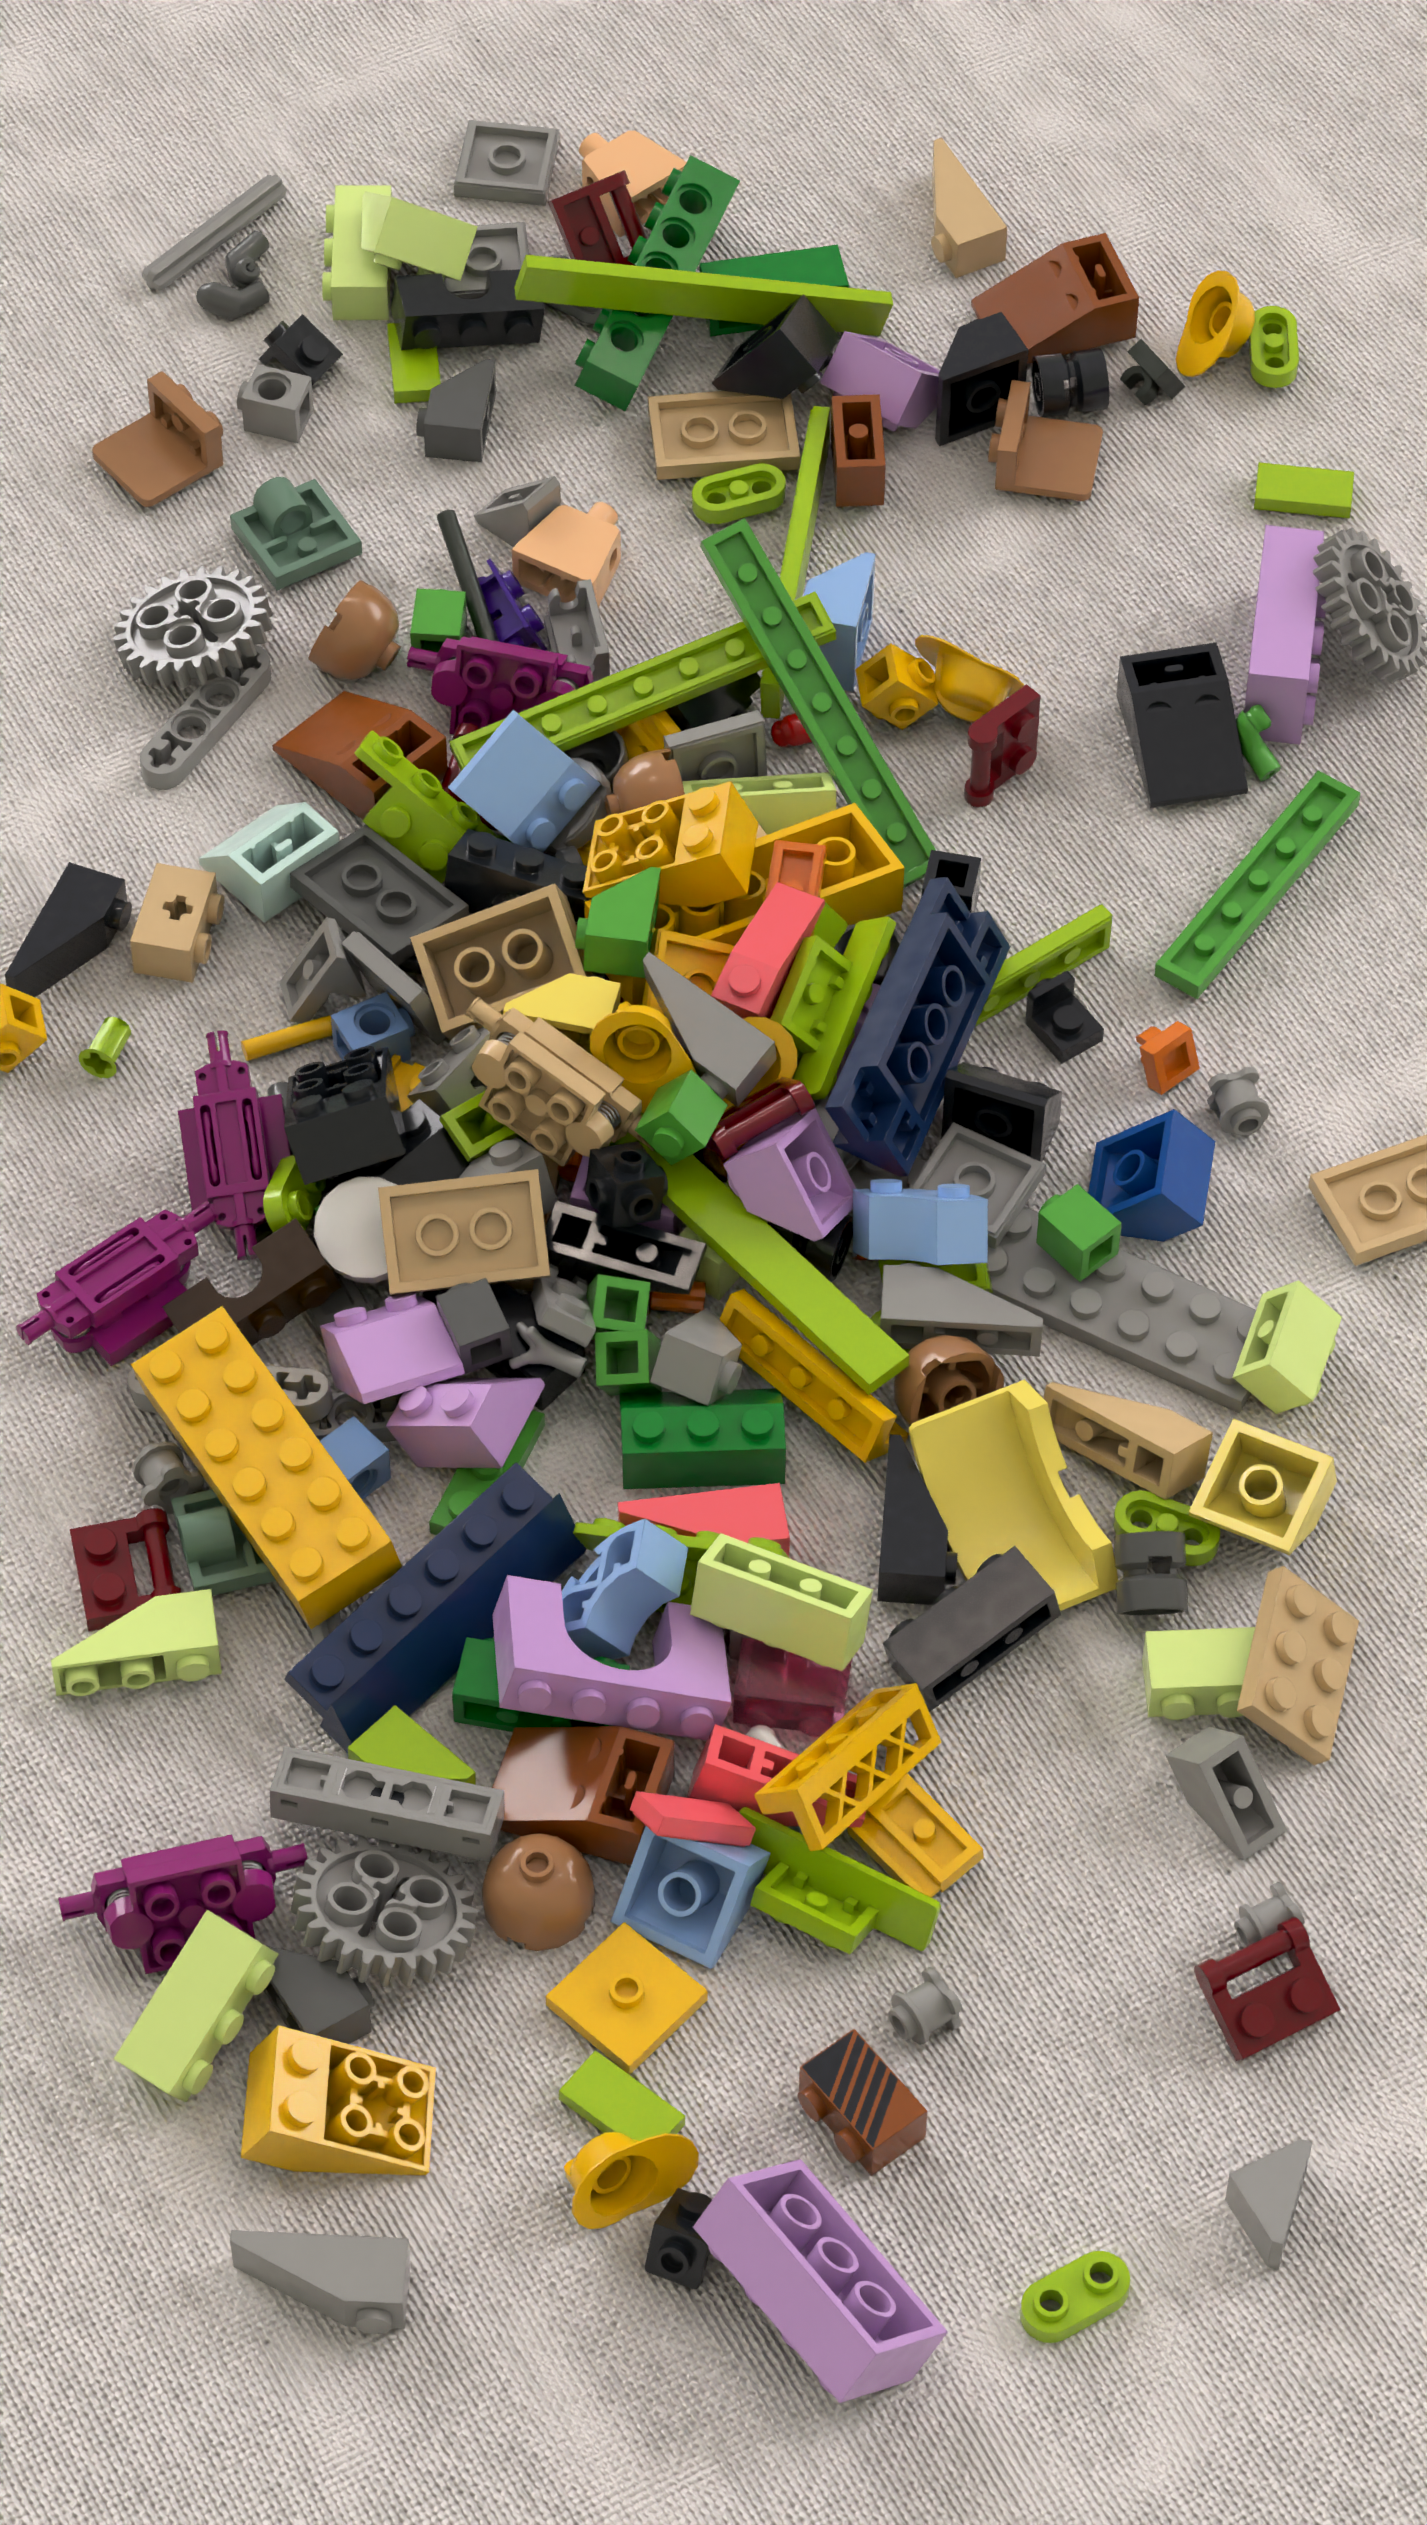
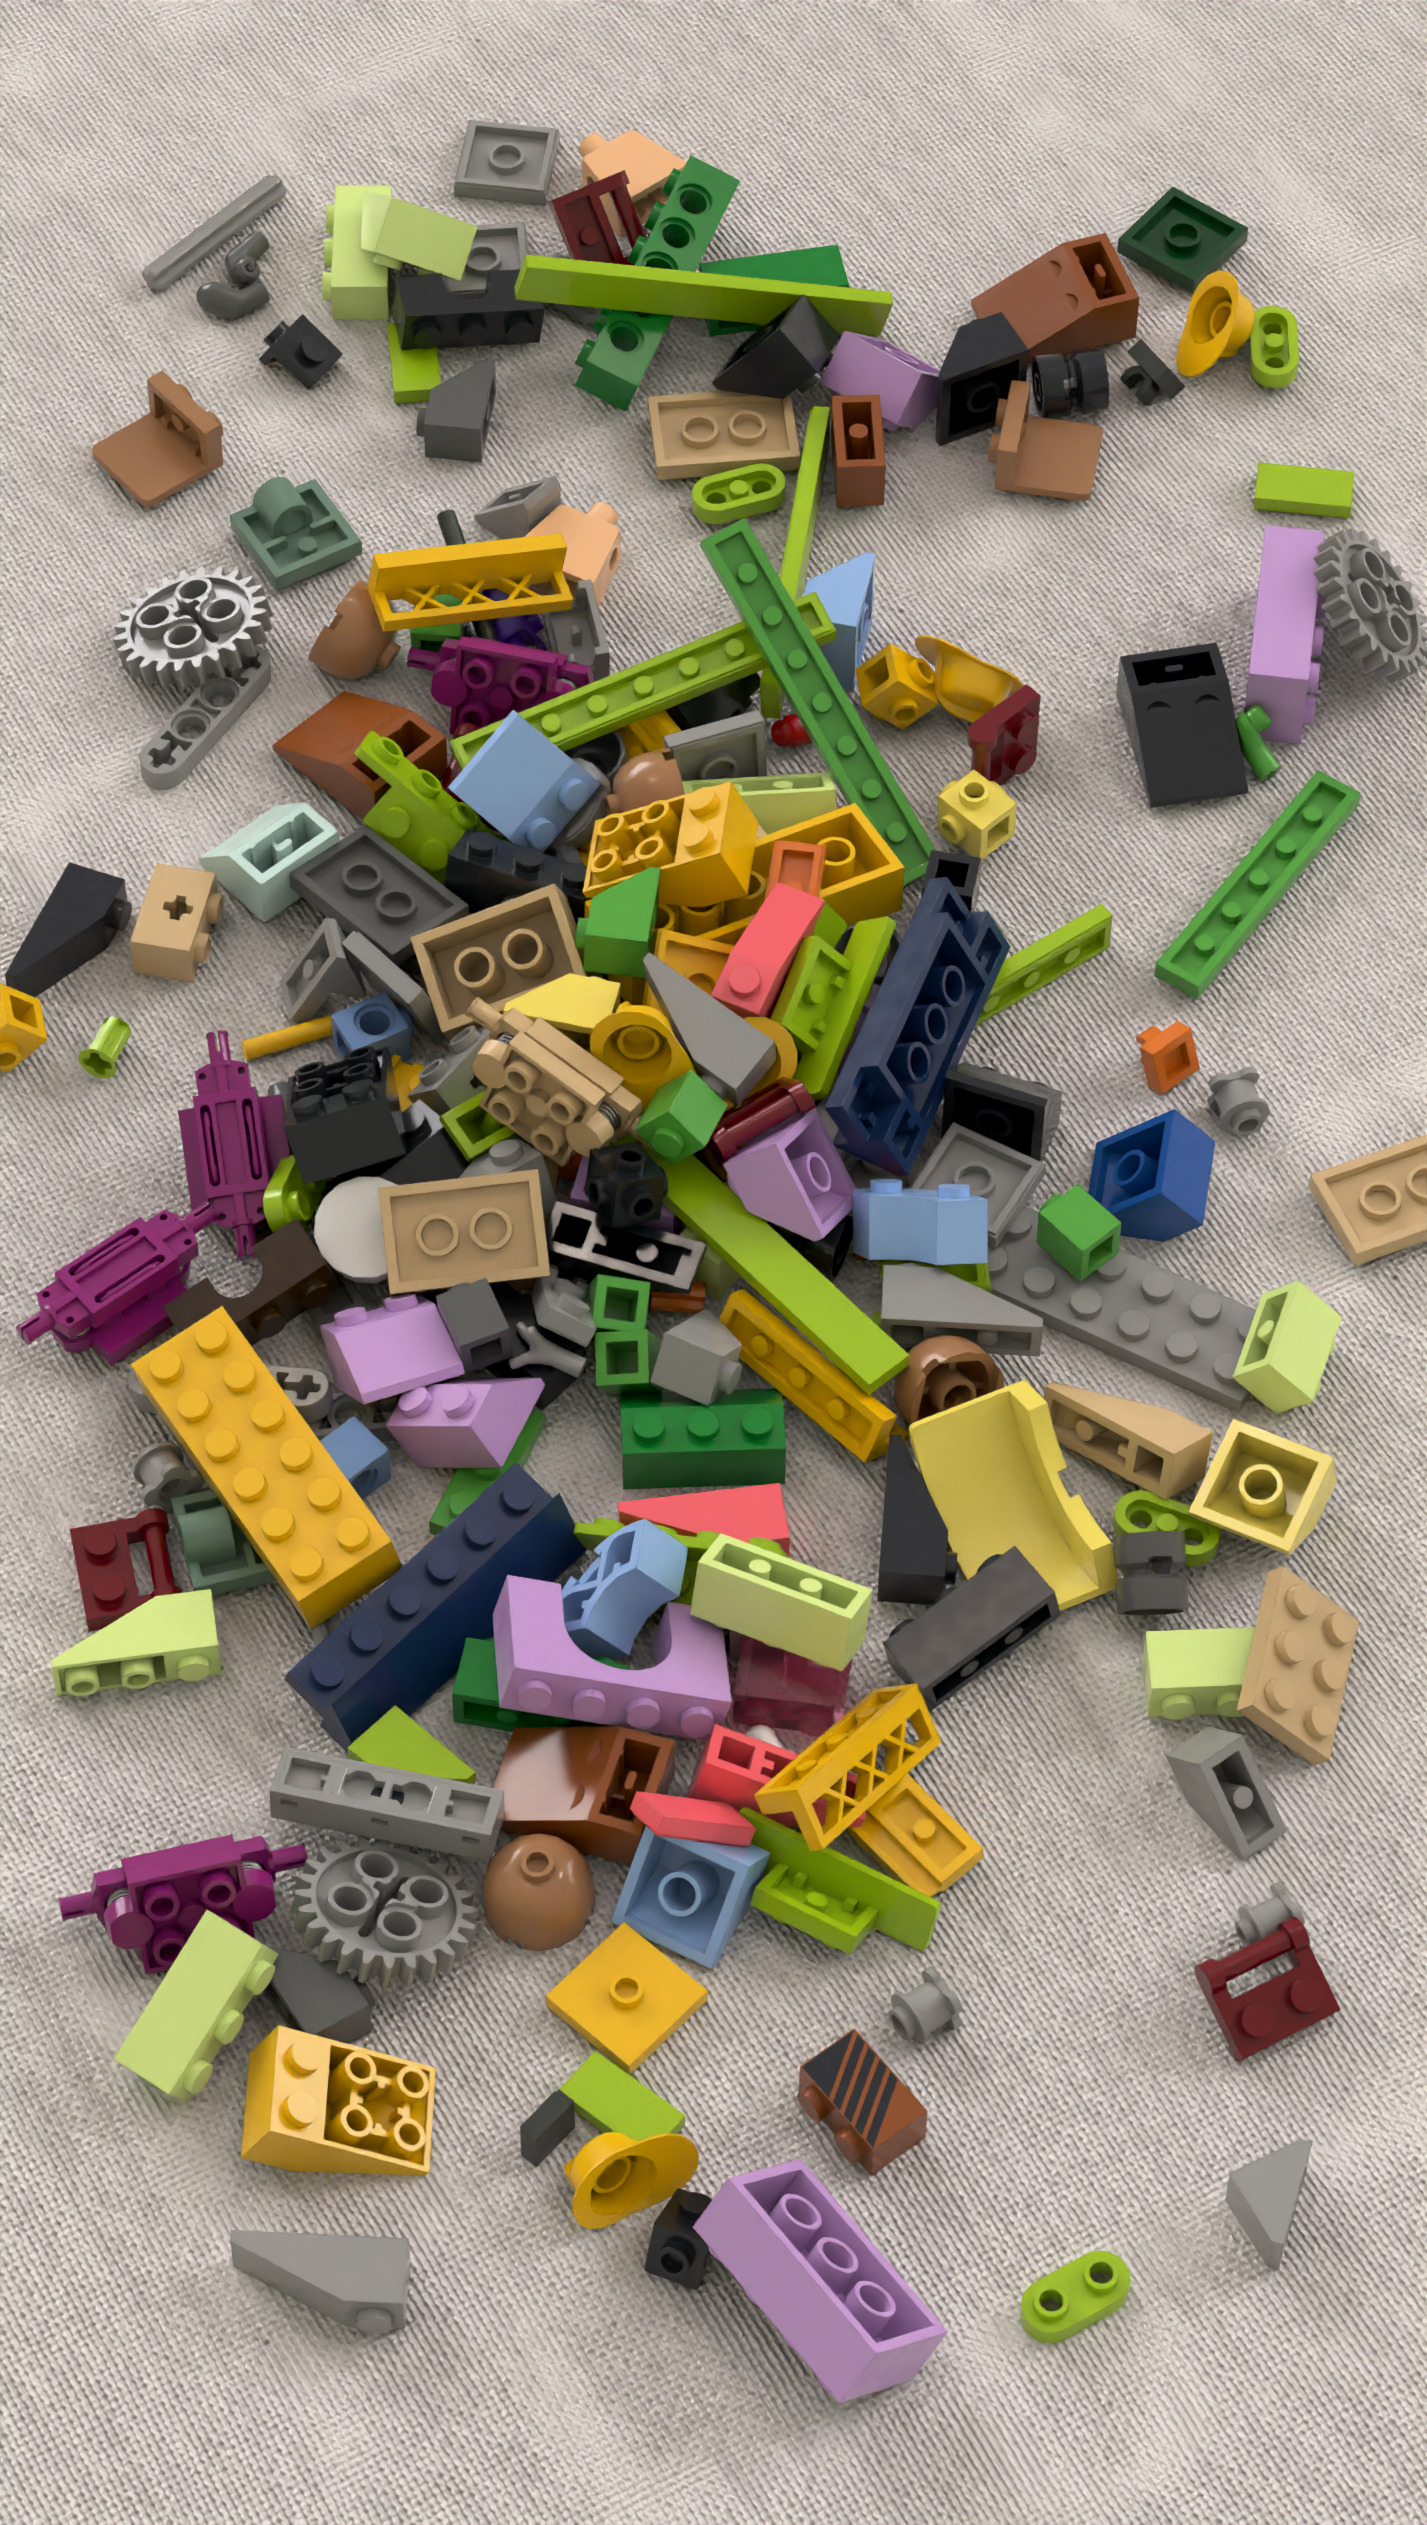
(276, 403): light grey brick -> none
(465, 574): none -> yellow fence
(547, 2127): none -> pearl dark grey tile
(966, 225): tan slope -> none
(976, 814): none -> light yellow brick
(1060, 1018): black bracket -> none
(1182, 239): none -> dark green plate

